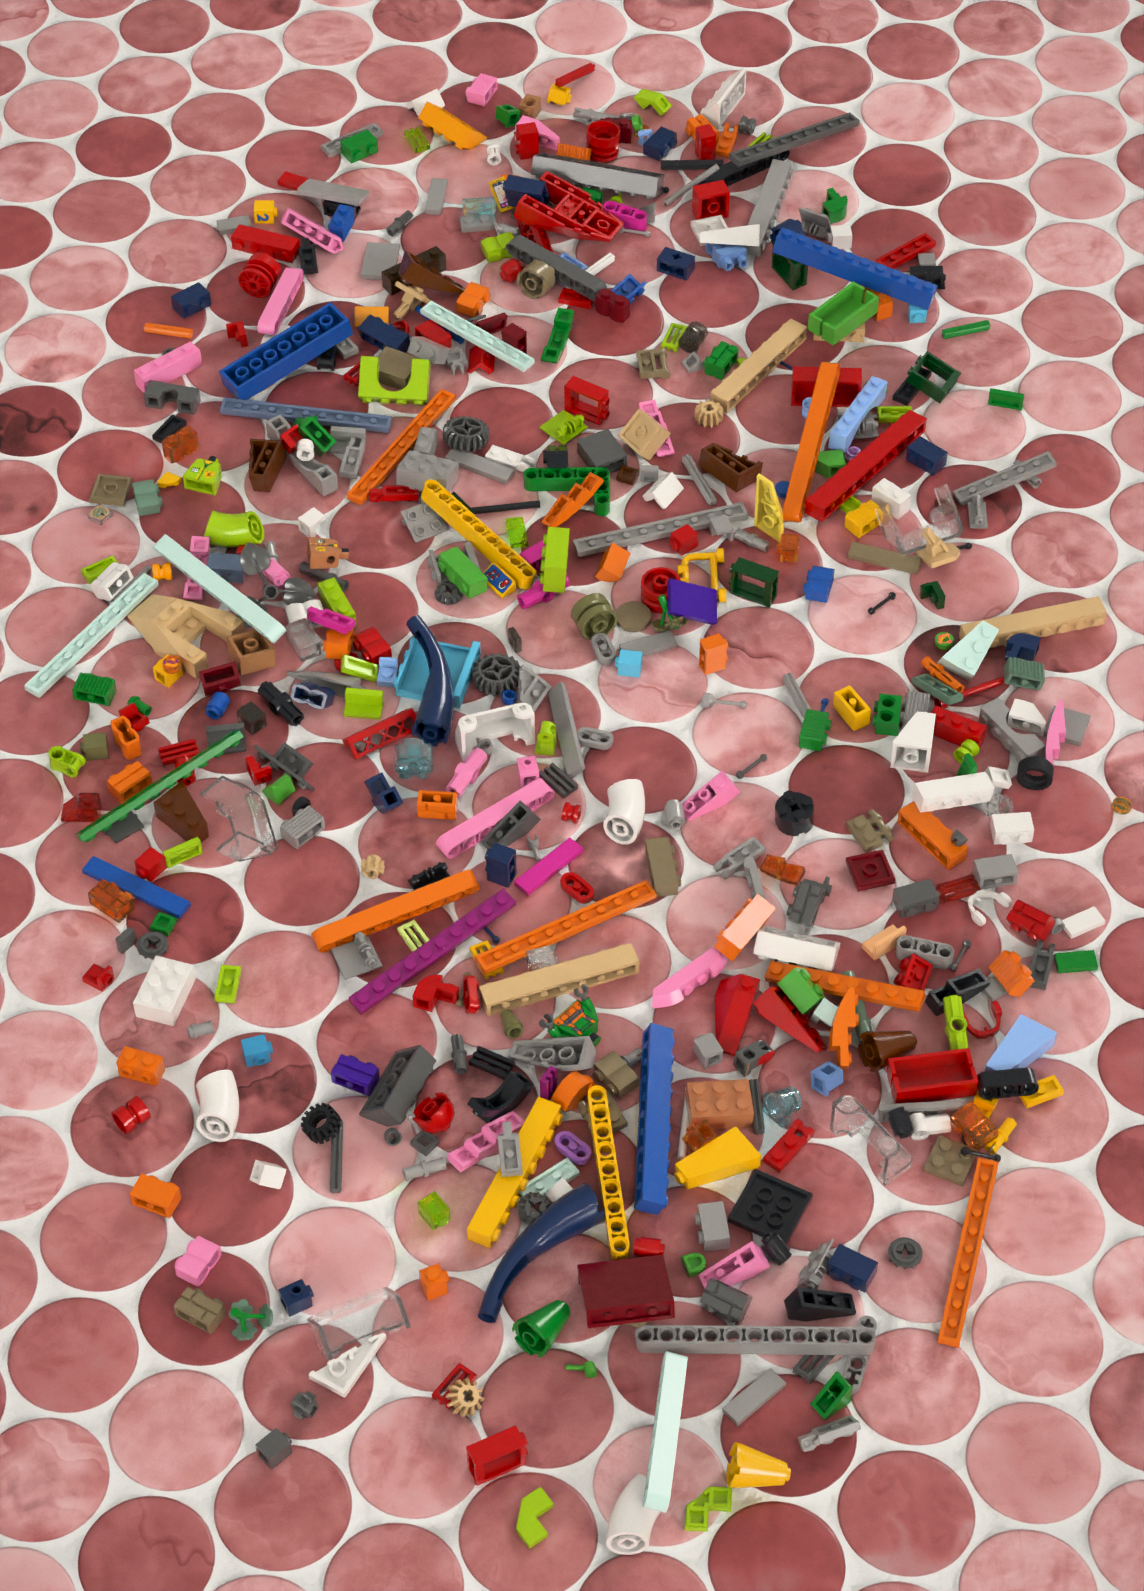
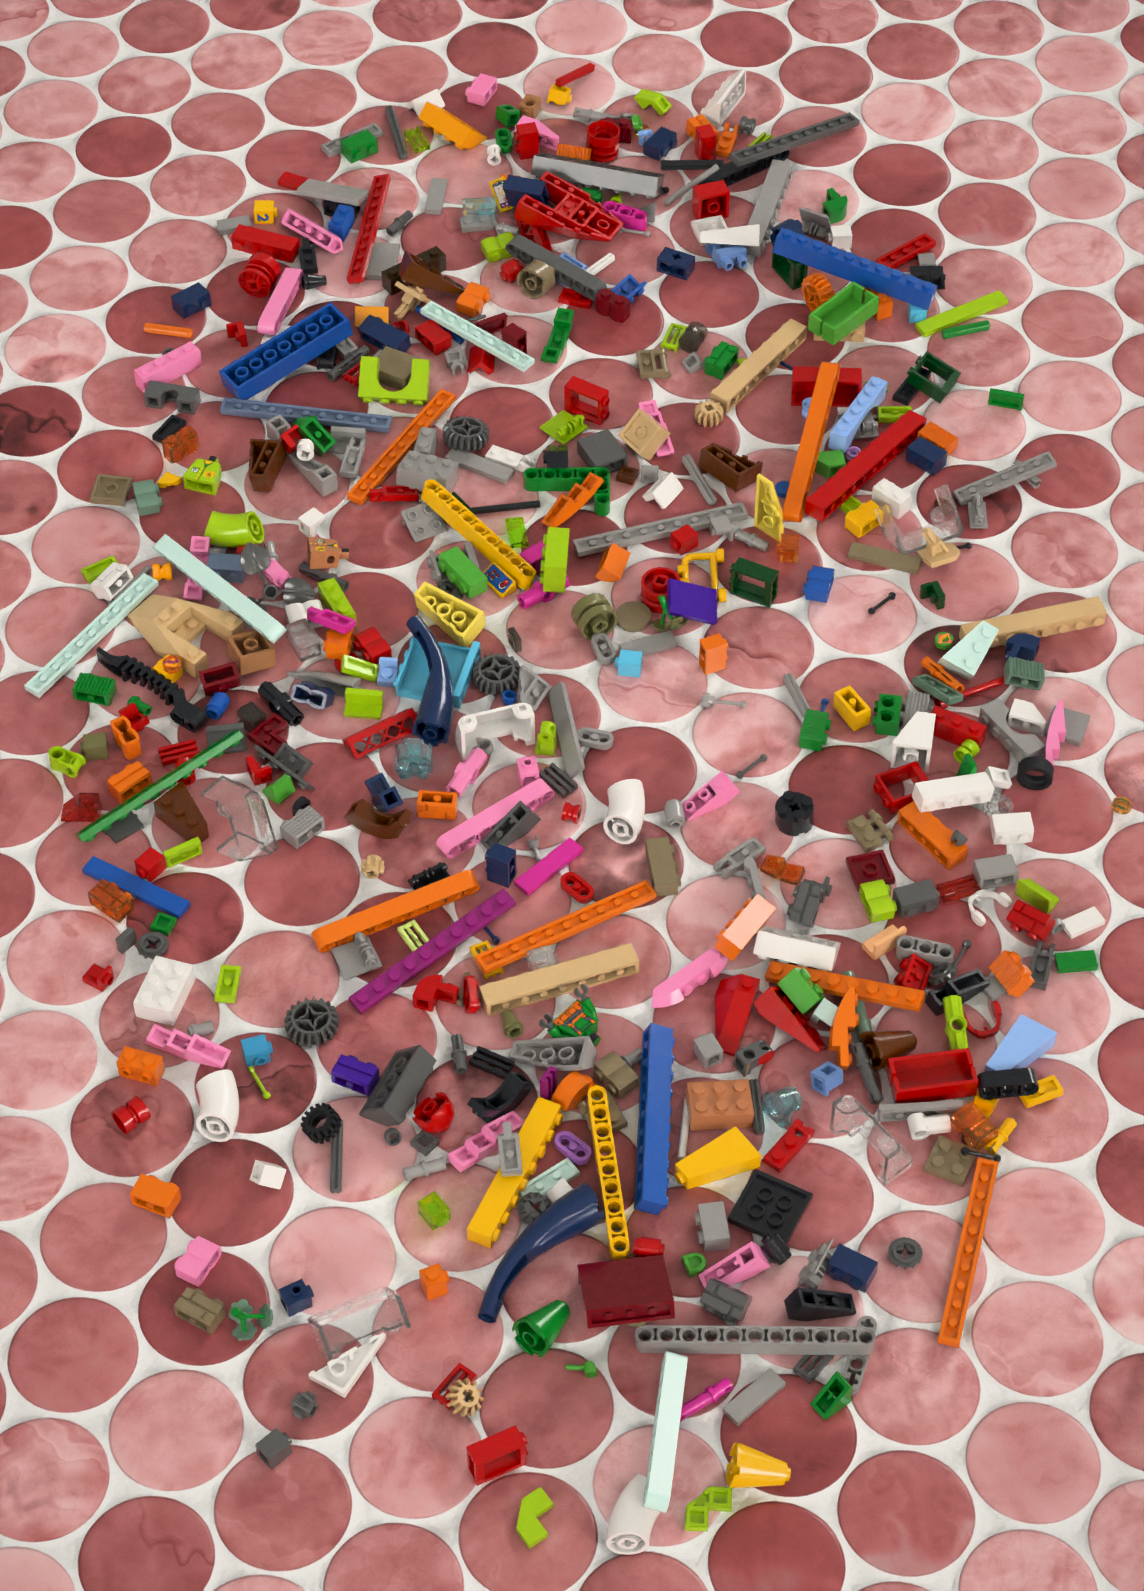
(100, 514): tile -> none
(184, 712): none -> black piece
(187, 1047): none -> bright pink slope
(266, 1095): none -> lime hinge
(267, 732): none -> dark red plate
(301, 1029): none -> dark grey gear
(312, 281): none -> black cone
(334, 373): none -> dark grey pin
(368, 229): none -> red plate
(376, 823): none -> reddish brown arch
(396, 132): none -> dark grey axle
(428, 349): light grey brick -> none
(451, 614): none -> light yellow wedge
(504, 140): none -> green plate
(699, 1135): clear orange brick -> none
(706, 1397): none -> dark pink pin
(816, 290): none -> orange gear
(827, 1433): light grey hinge -> none
(869, 1078): none -> dark grey pin
(877, 900): none -> lime brick
(883, 780): none -> red window
(900, 1122): black brick -> none
(939, 437): none -> orange brick
(942, 973): none -> dark grey gear
(961, 313): none -> lime tile
(1036, 895): none -> lime panel

